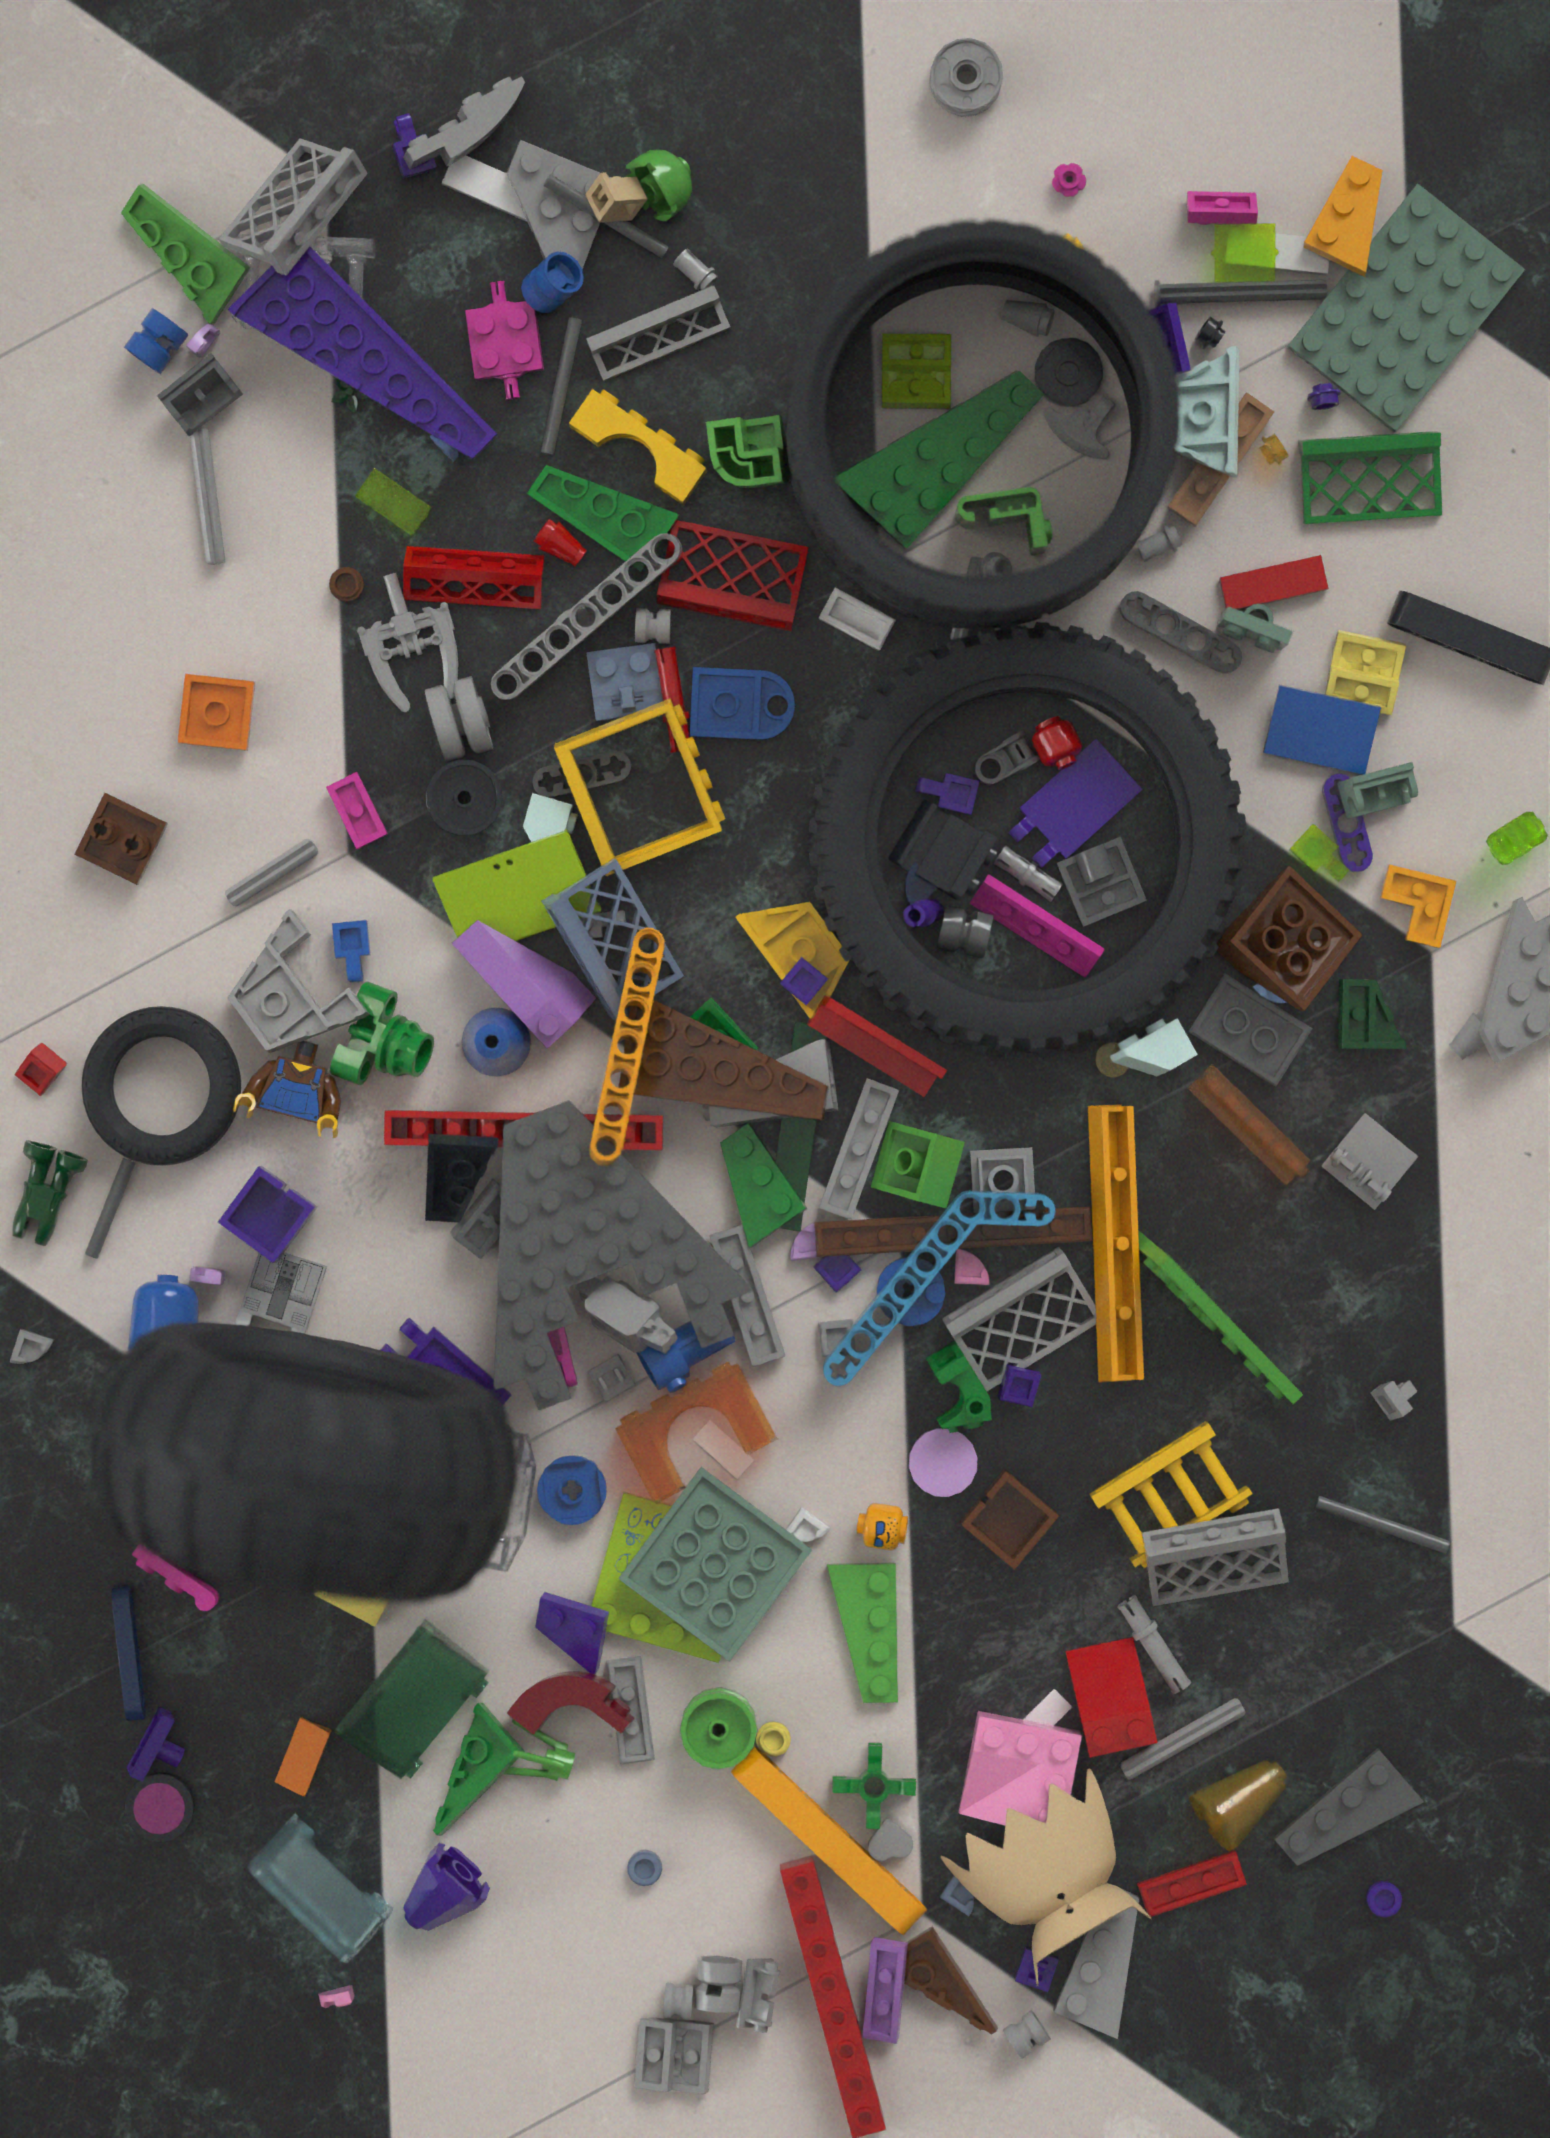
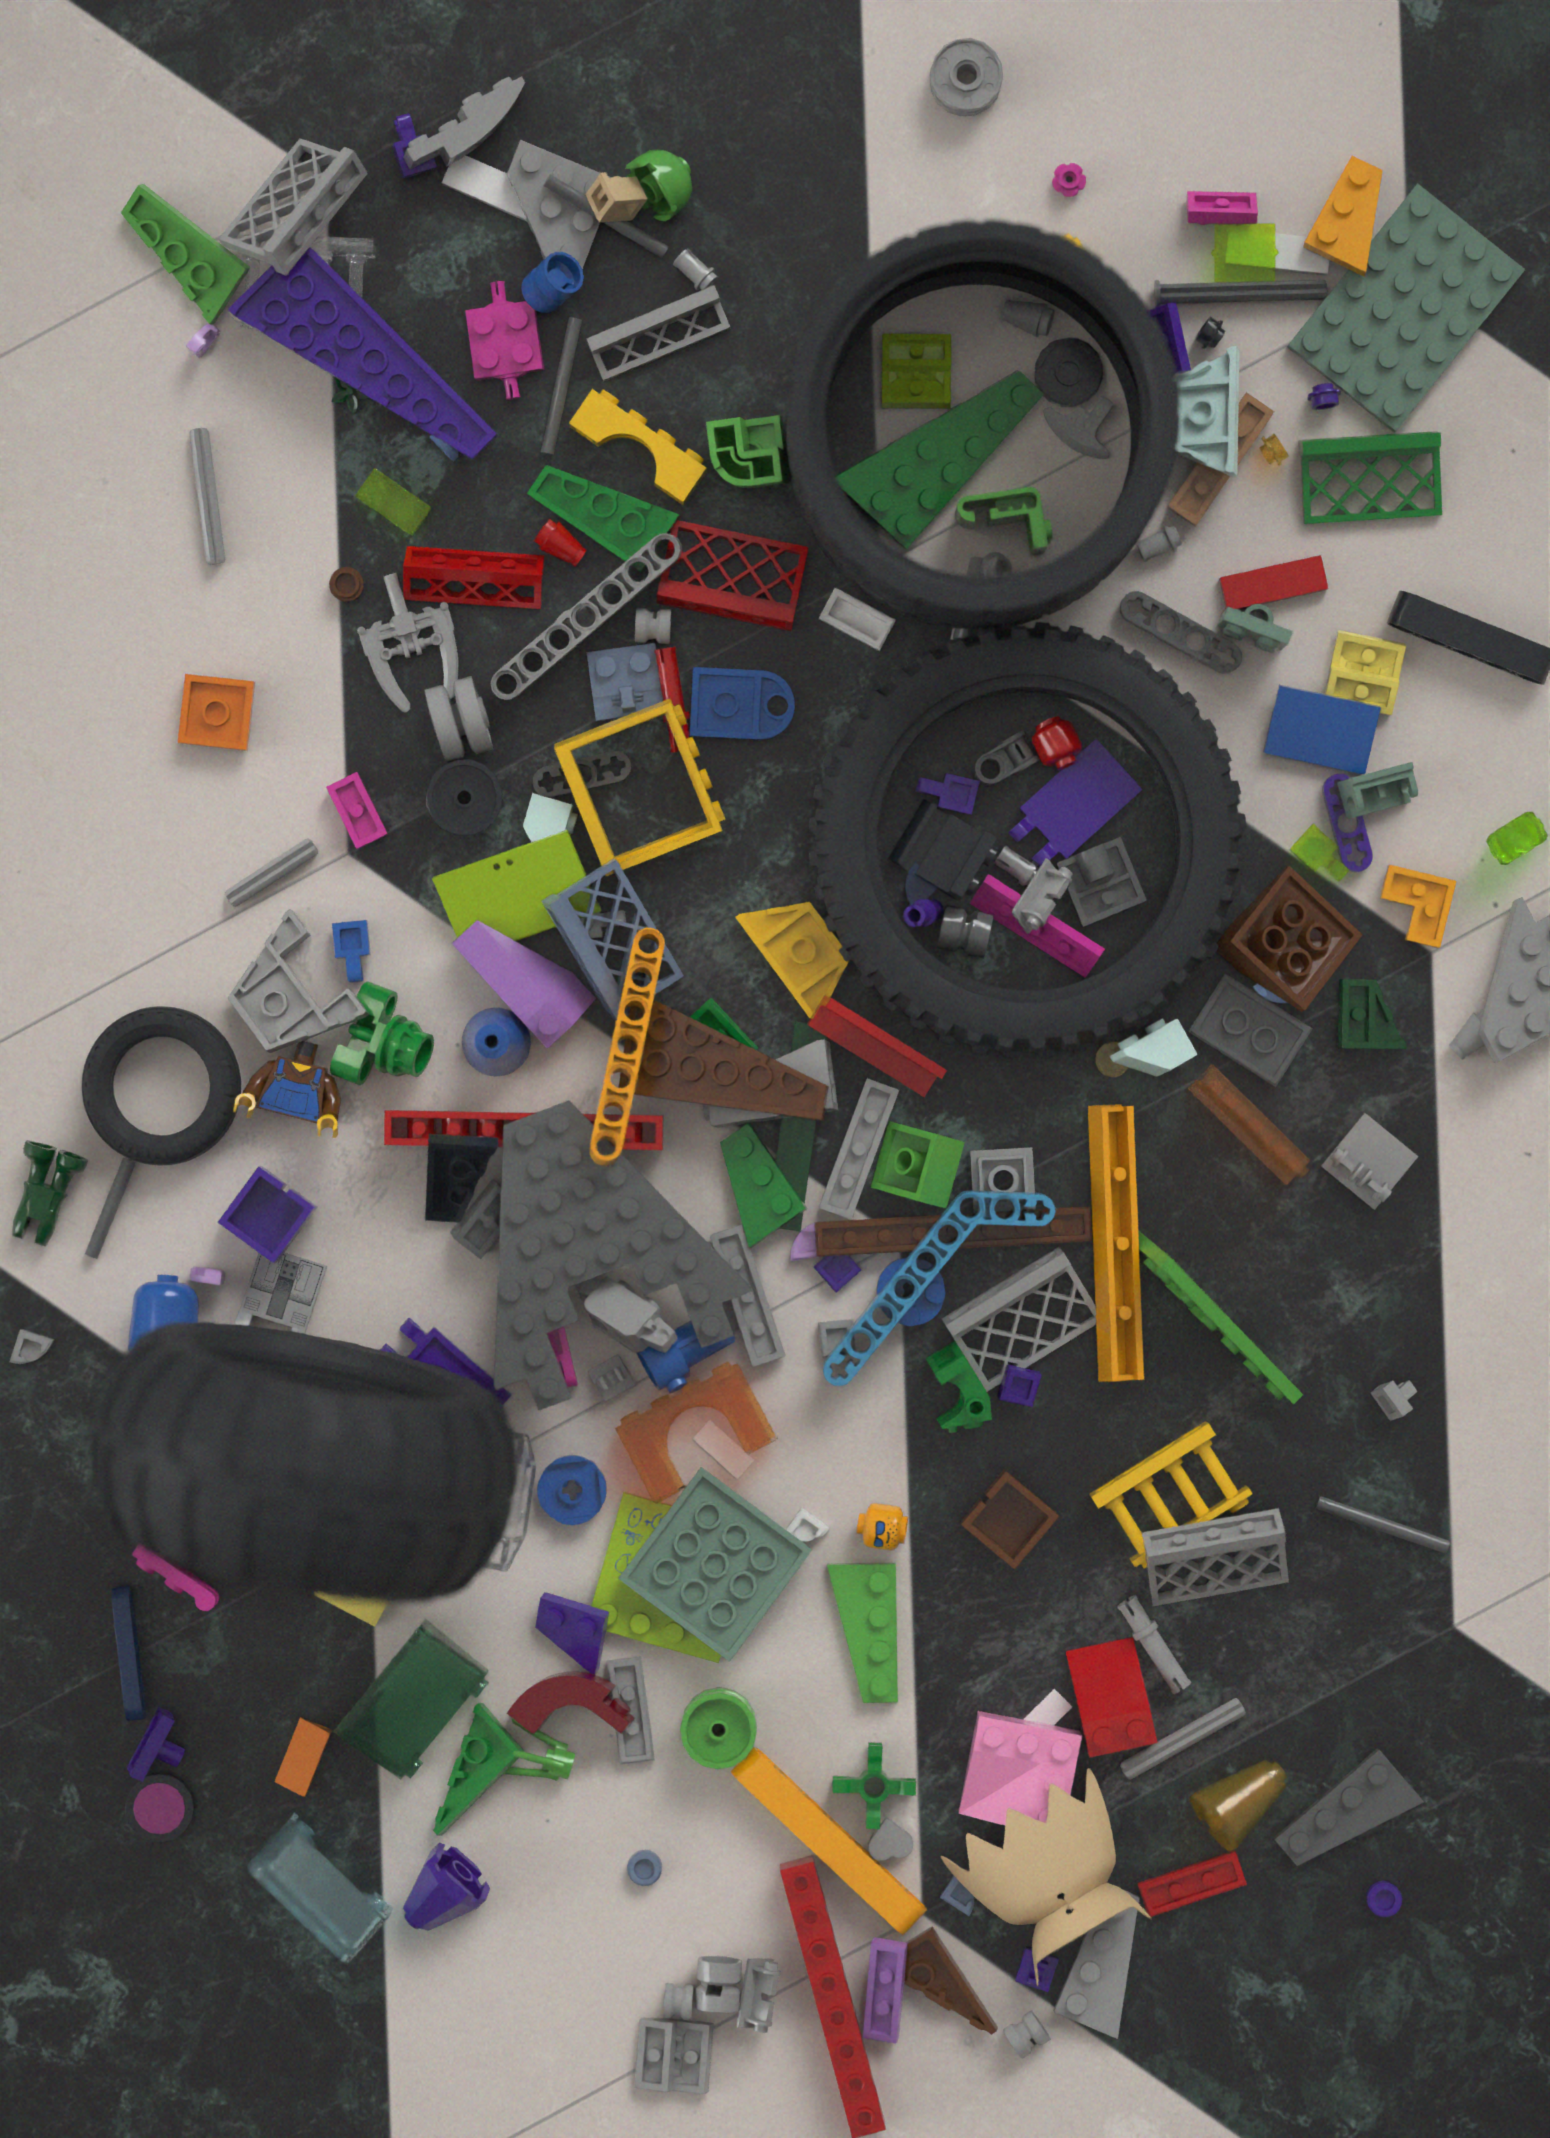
(40, 1068): red slope -> none
(121, 838): reddish brown plate -> none
(152, 353): blue wheel -> none
(199, 394): dark grey hinge -> none
(339, 1997): bright pink tile -> none
(773, 1739): light yellow plate -> none
(803, 981): dark purple tile -> none
(942, 1462): lavender tile -> none
(969, 1269): bright pink tile -> none
(1037, 900): none -> light grey hinge

